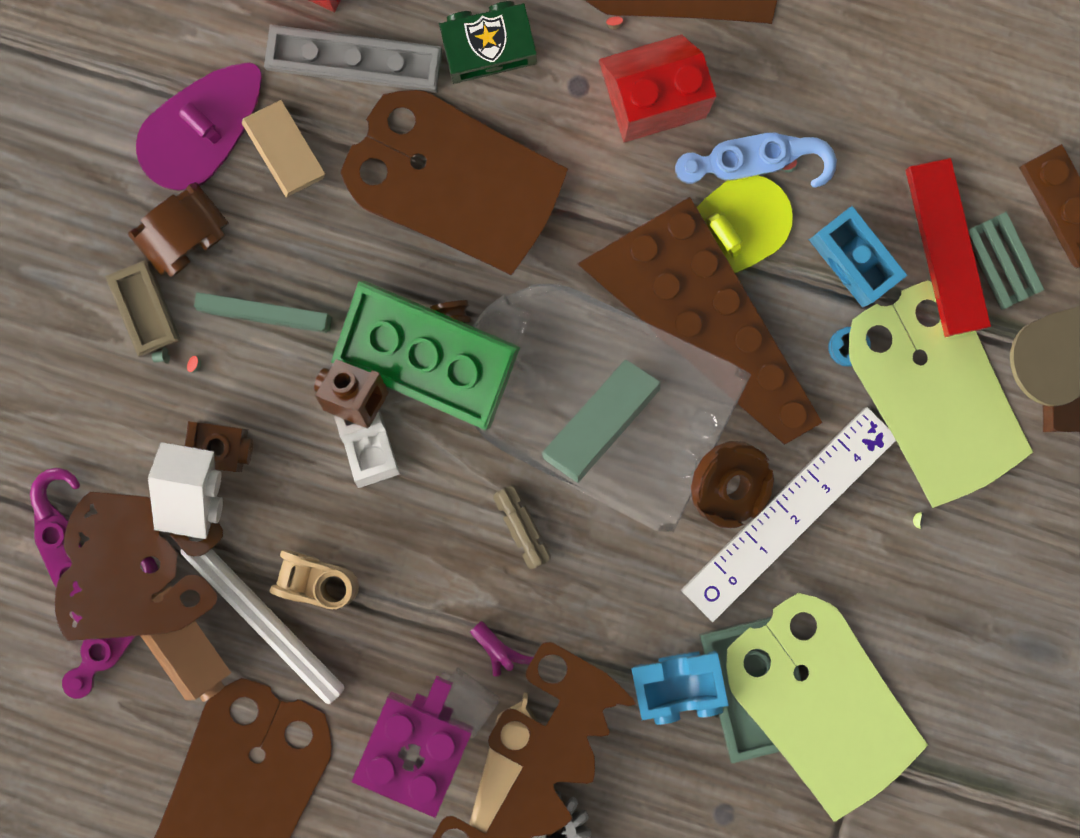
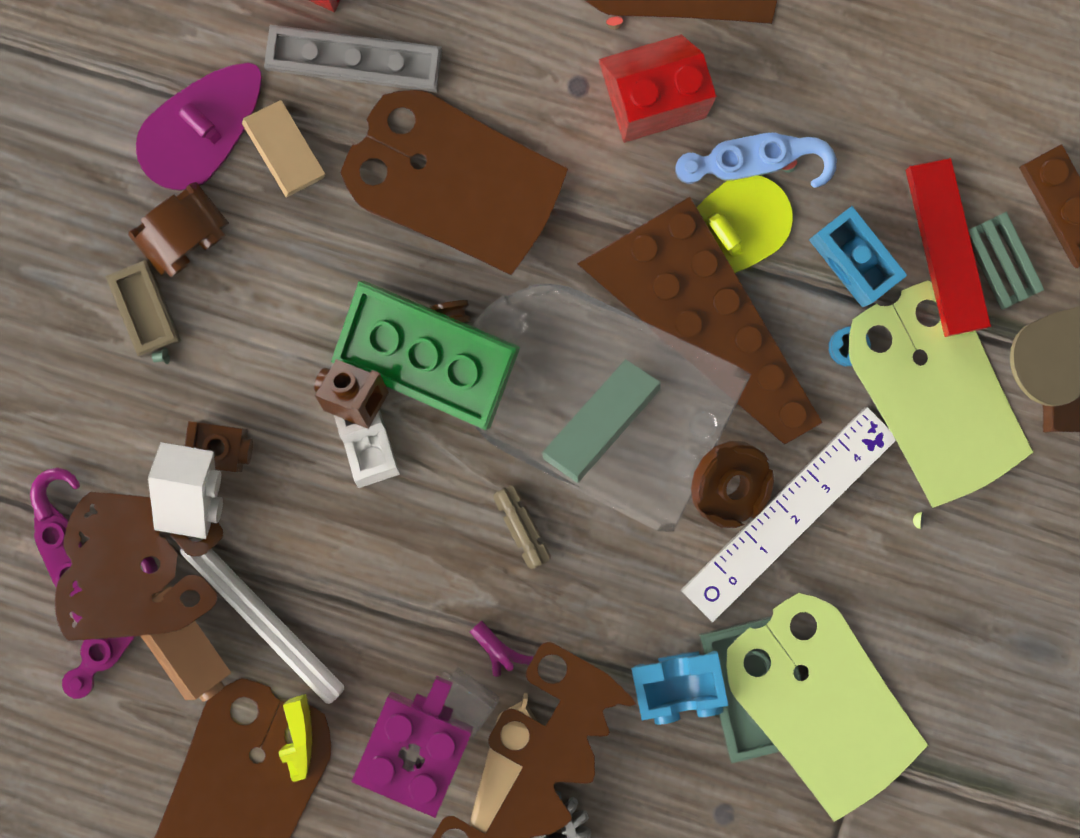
(194, 364): coral piece -> none
(263, 312): sand green tile -> none
(299, 752): none -> neon yellow slope
(305, 581): tan piece -> none
(488, 41): dark green brick -> none

